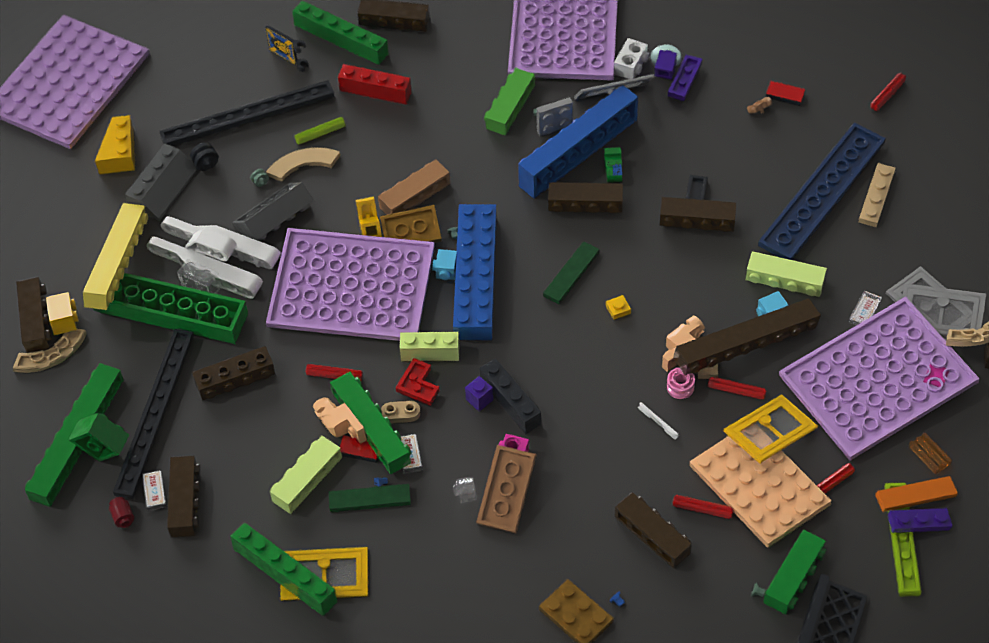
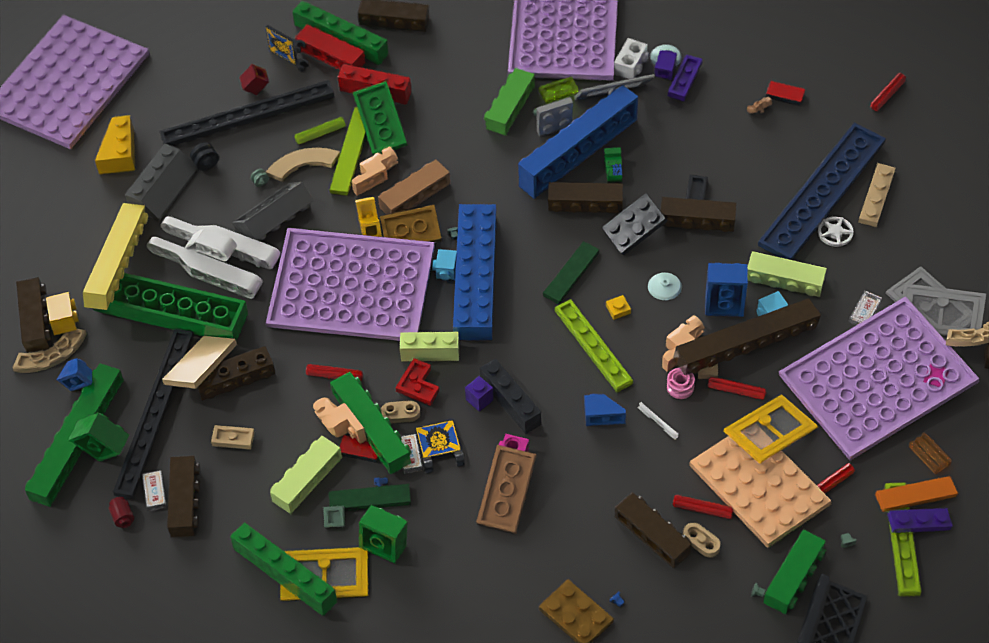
(75, 375): none -> blue slope
(198, 277): clear brick -> none
(199, 362): none -> tan tile
(232, 437): none -> tan plate
(254, 79): none -> dark red brick
(330, 49): none -> red brick
(334, 516): none -> sand green tile
(349, 156): none -> lime tile
(374, 170): none -> light nougat plate
(380, 118): none -> green plate
(383, 533): none -> green brick
(439, 441): none -> flag
(465, 489): clear plate -> none
(558, 90): none -> clear neon green plate
(594, 346): none -> lime tile
(602, 410): none -> blue slope
(634, 224): none -> plate
(664, 286): none -> light aqua piece
(703, 539): none -> tan plate
(726, 289): none -> blue brick
(835, 231): none -> white wheel
(847, 540): none -> sand green piece

